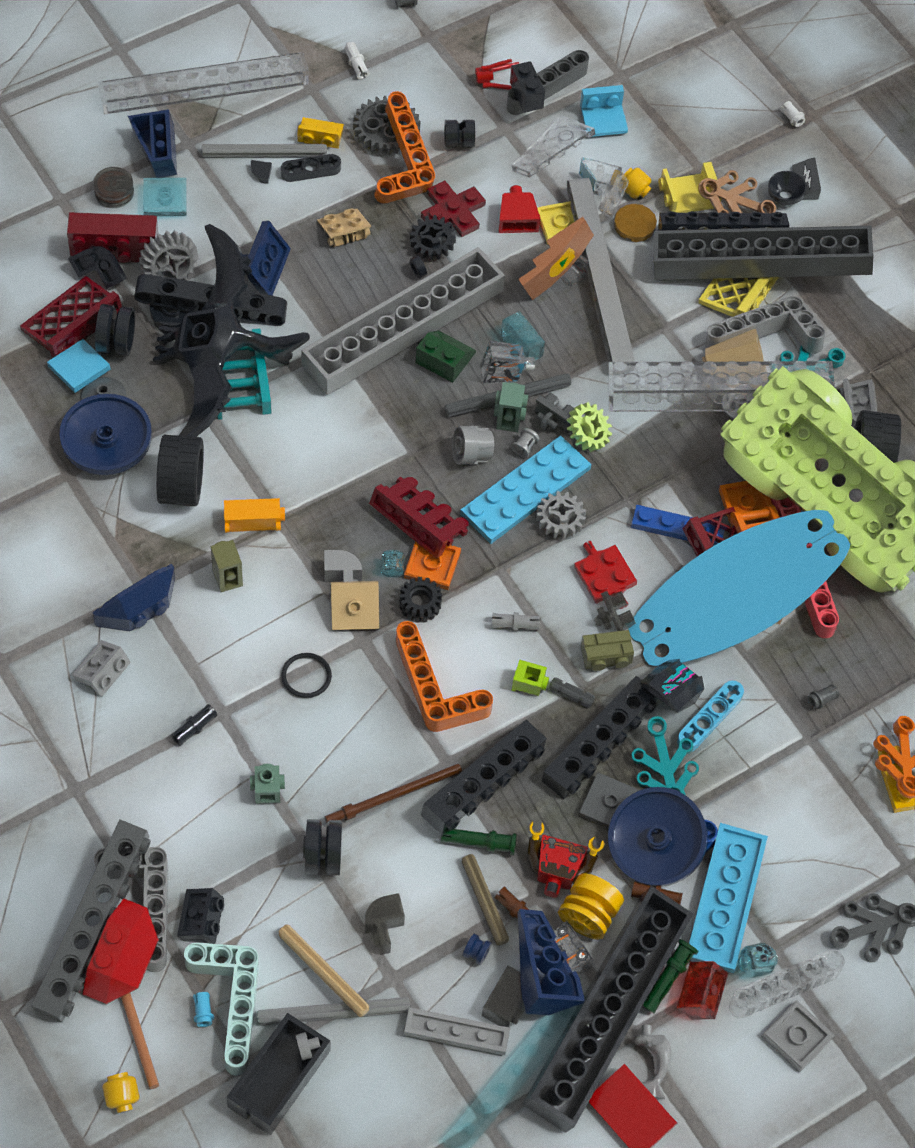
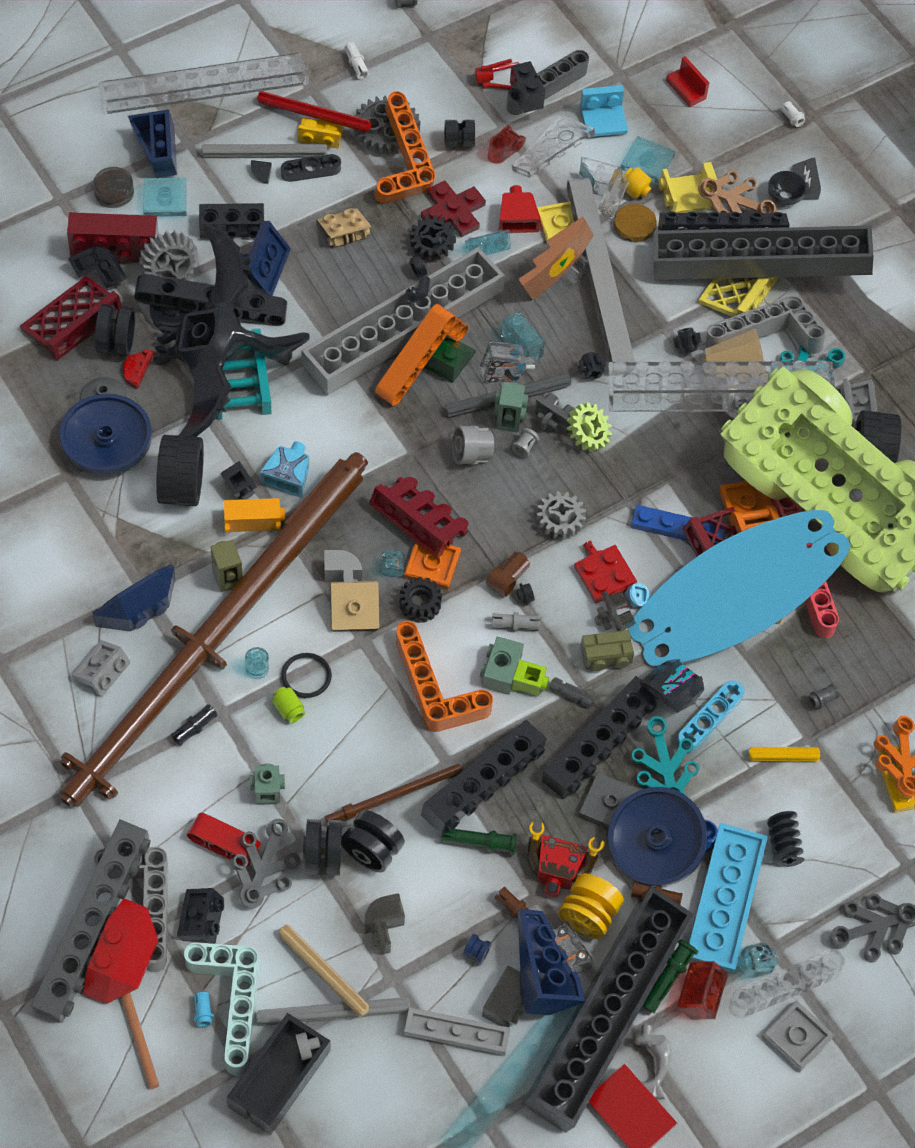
(78, 365): medium azure tile -> none
(121, 1092): yellow head -> none
(136, 367): none -> red tile
(201, 647): none -> reddish brown piece
(219, 837): none -> red beam
(234, 219): none -> black brick
(236, 474): none -> black brick
(260, 667): none -> clear light blue wheel
(262, 866): none -> dark grey plant
(287, 469): none -> medium azure torso
(288, 704): none -> lime brick
(314, 111): none -> red axle
(372, 841): none -> black wheel
(416, 294): none -> black arm
(418, 352): none -> orange beam
(485, 900): dark tan axle -> none
(491, 242): none -> clear light blue hinge
(504, 145): none -> clear red piece
(505, 577): none -> reddish brown piece
(505, 652): none -> sand green brick
(523, 488): medium azure plate -> none
(525, 593): none -> black plate
(591, 365): none -> black gear
(637, 594): none -> medium azure tile
(648, 157): none -> clear light blue plate
(687, 340): none -> black gear
(689, 83): none -> red panel
(784, 754): none -> yellow axle
(784, 839): none -> black piece

